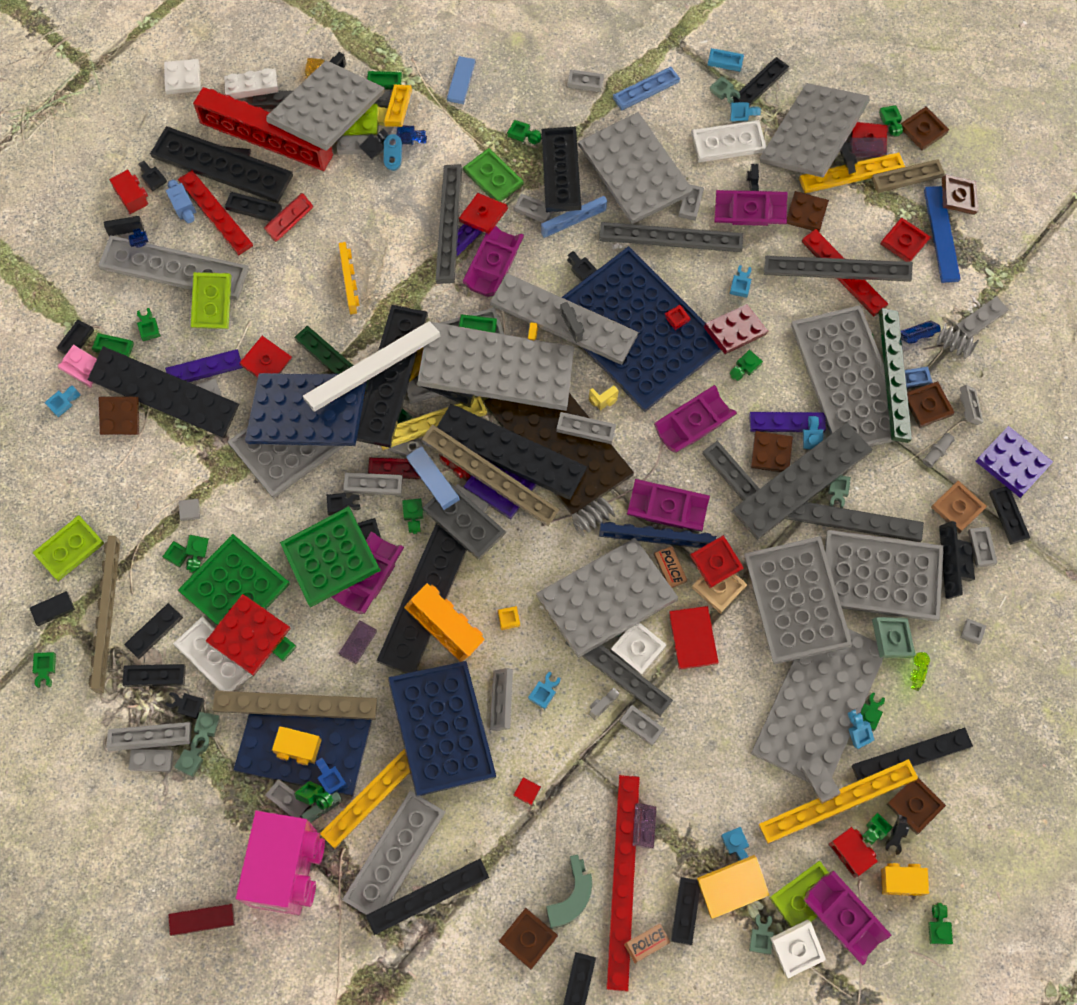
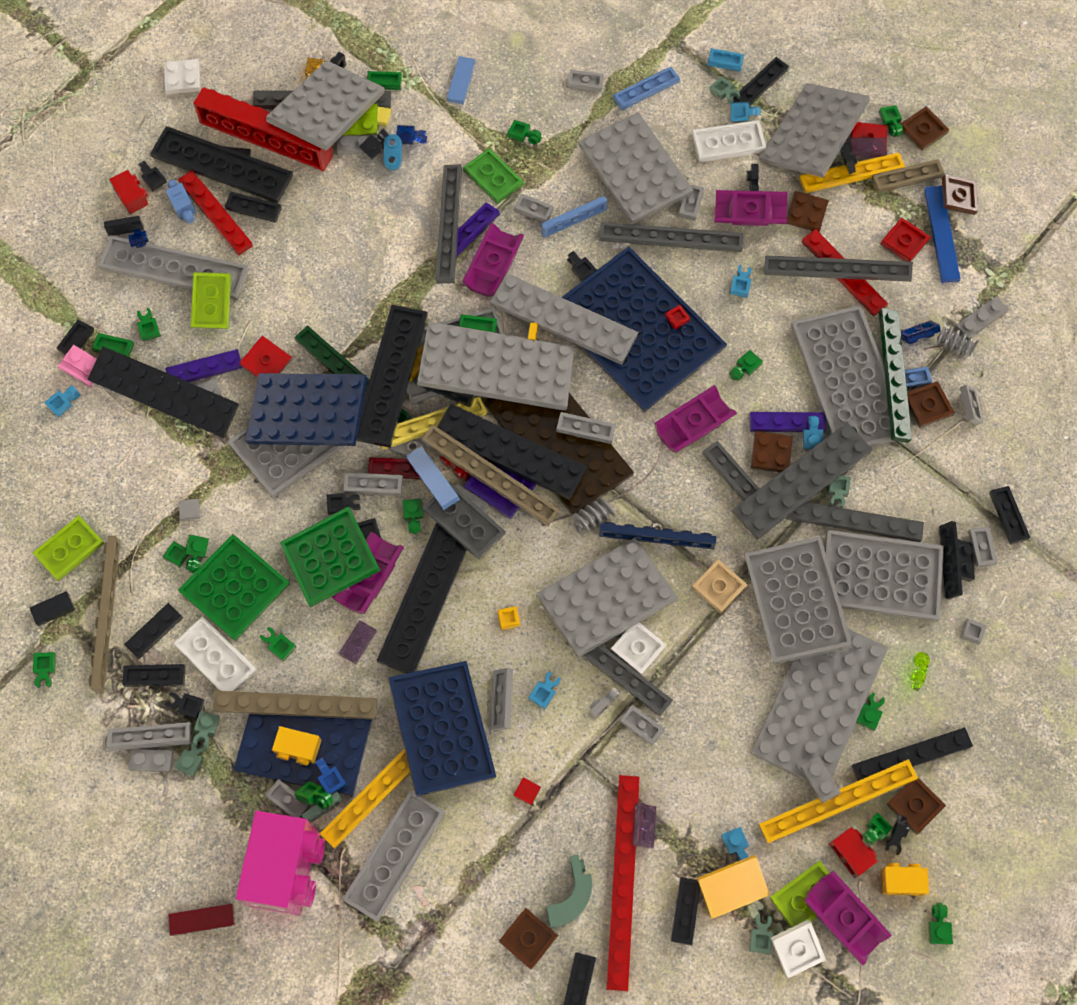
(118, 415): reddish brown plate -> none
(248, 634): red plate -> none
(251, 83): white plate -> none
(288, 217): red tile -> none
(348, 271): yellow plate -> none
(371, 366): white tile -> none
(398, 105): yellow plate -> none
(427, 896): black tile -> none
(444, 622): light orange brick -> none
(483, 213): red plate -> none
(561, 169): black plate -> none
(569, 317): dark grey plate -> none
(607, 398): light yellow bracket -> none
(647, 943): medium nougat tile -> none
(668, 505): magenta piece -> none
(670, 566): medium nougat tile -> none
(693, 637): red tile -> none
(716, 561): red plate -> none
(735, 329): plate -> none
(861, 731): dark azure plate -> none
(893, 637): sand green plate -> none
(938, 450): light grey pin -> none
(959, 506): medium nougat plate -> none
(1014, 461): plate -> none

